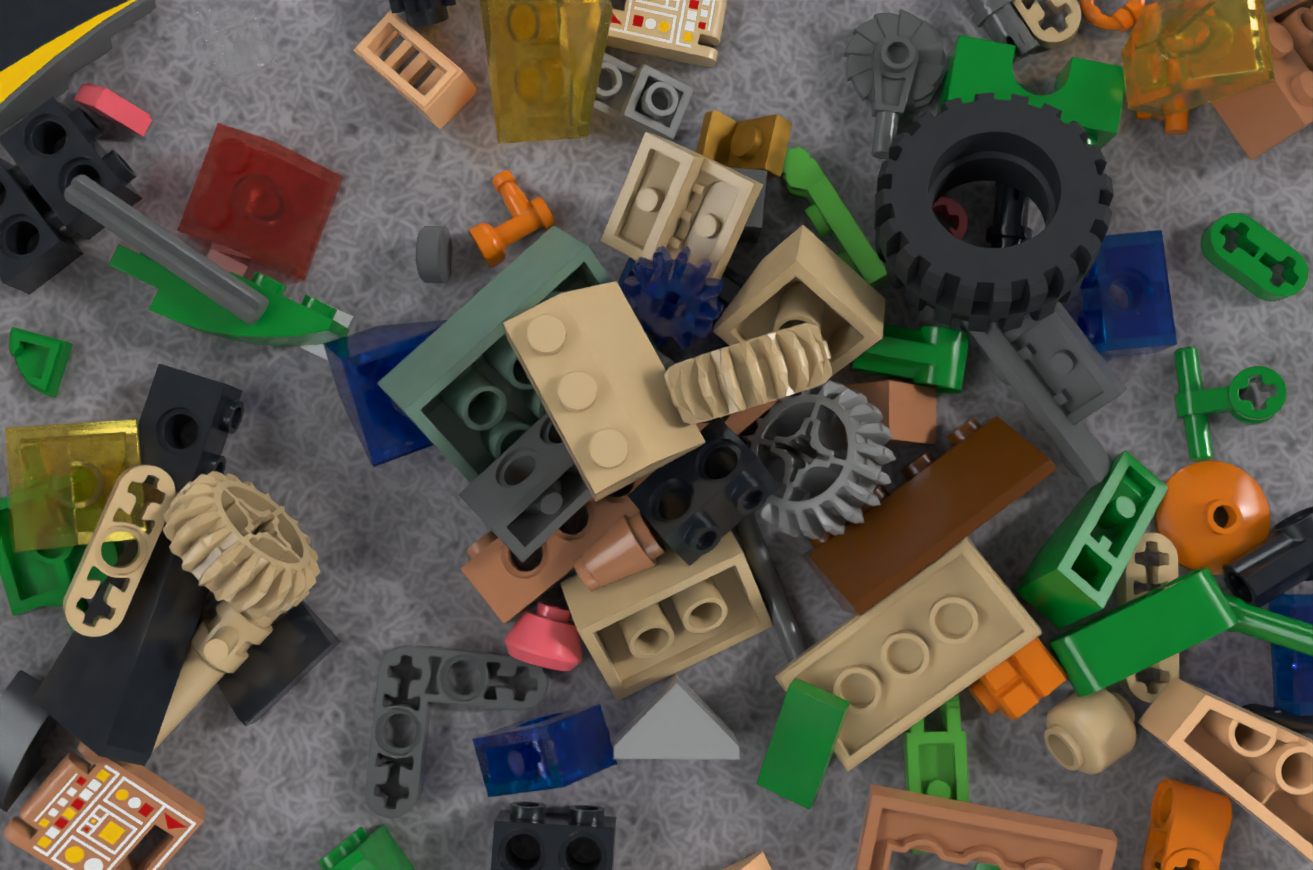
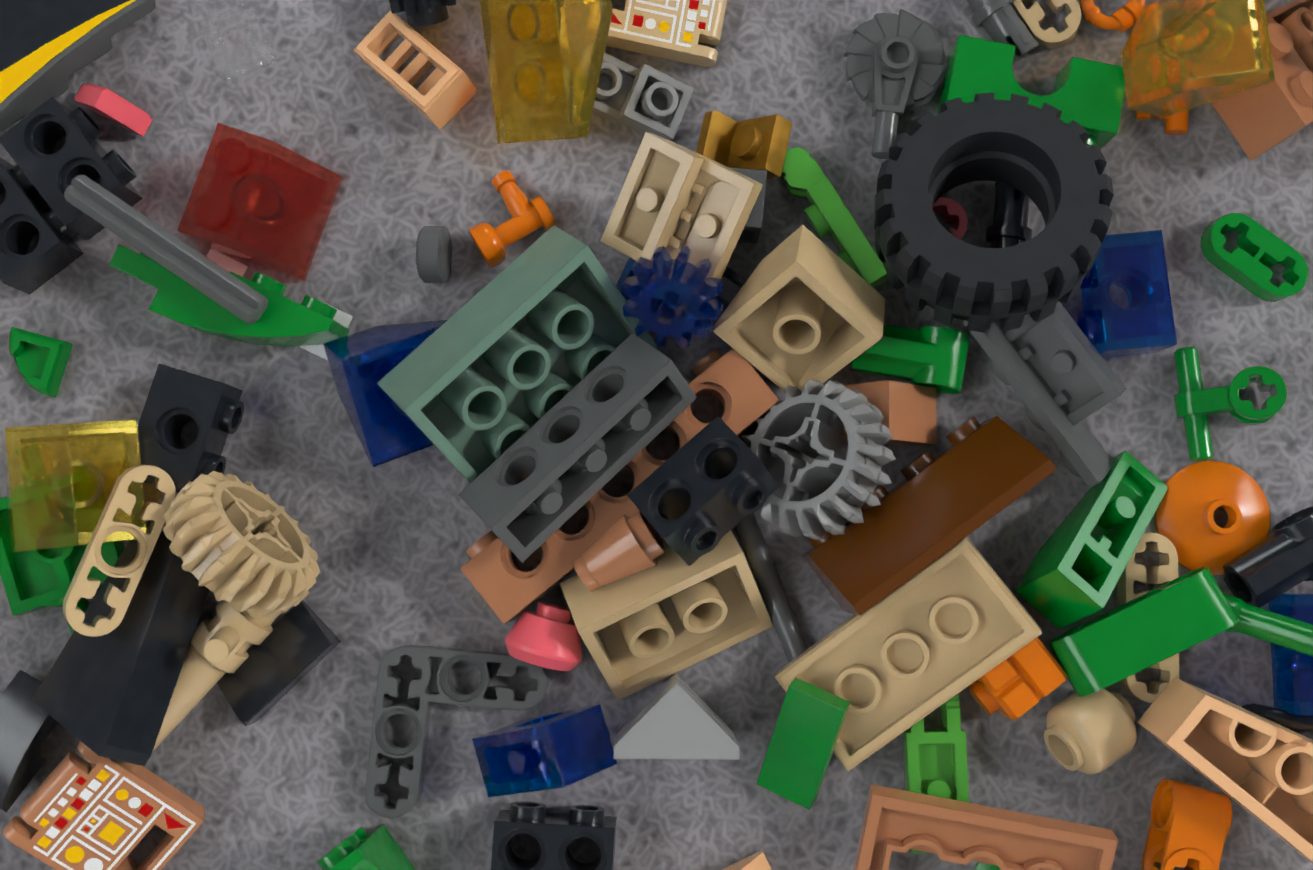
(601, 386): tan slope -> none
(749, 373): tan gear -> none

